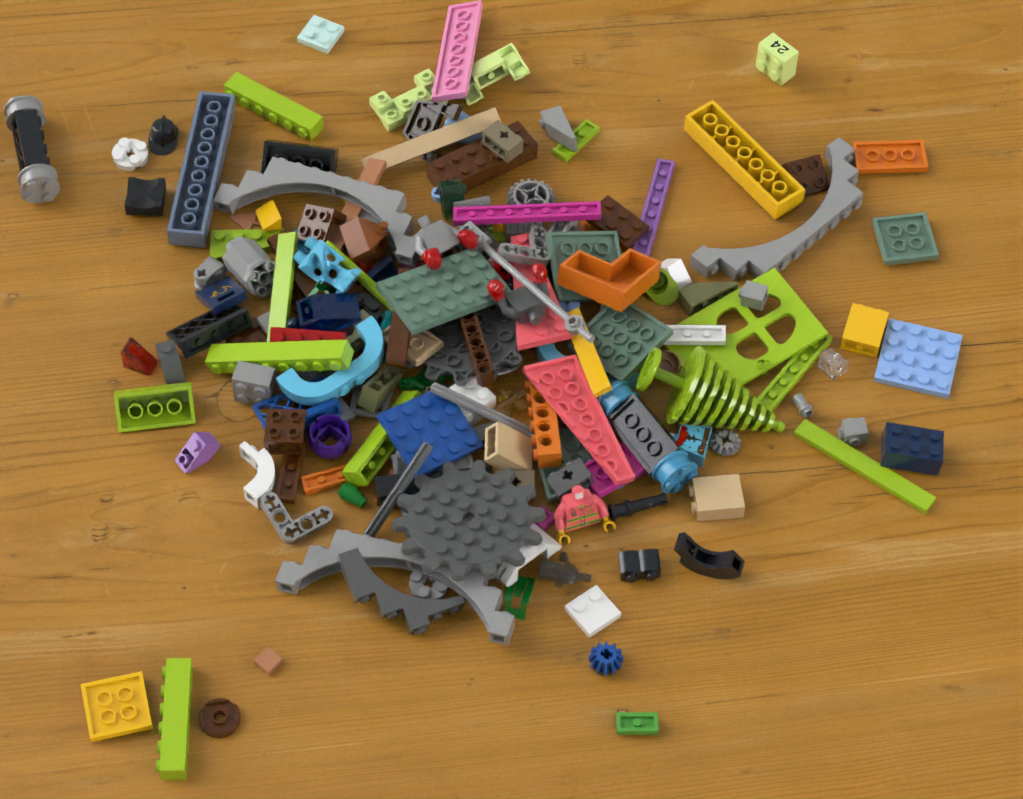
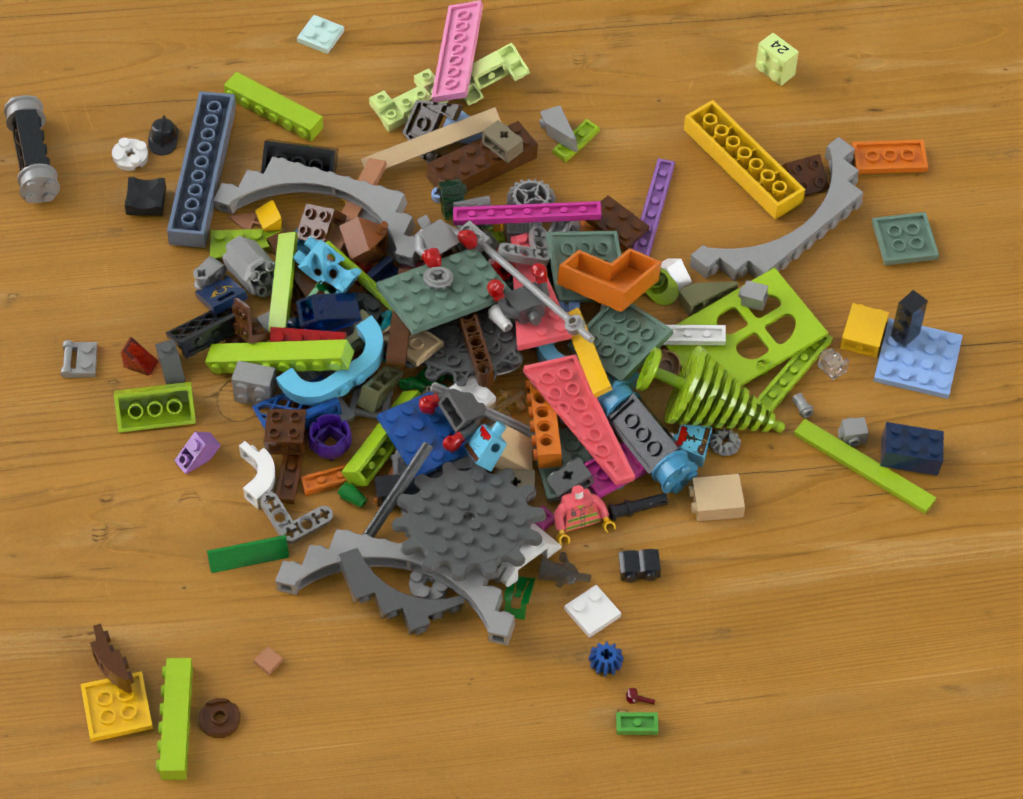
(86, 359): none -> light grey plate
(111, 661): none -> reddish brown slope
(247, 330): none -> reddish brown bracket
(248, 554): none -> green slope
(435, 273): none -> light grey gear
(461, 411): none -> dark grey torso
(486, 445): none -> medium azure torso
(499, 319): none -> white cone
(633, 697): none -> dark red hand
(706, 562): black arch -> none
(909, 318): none -> black brick

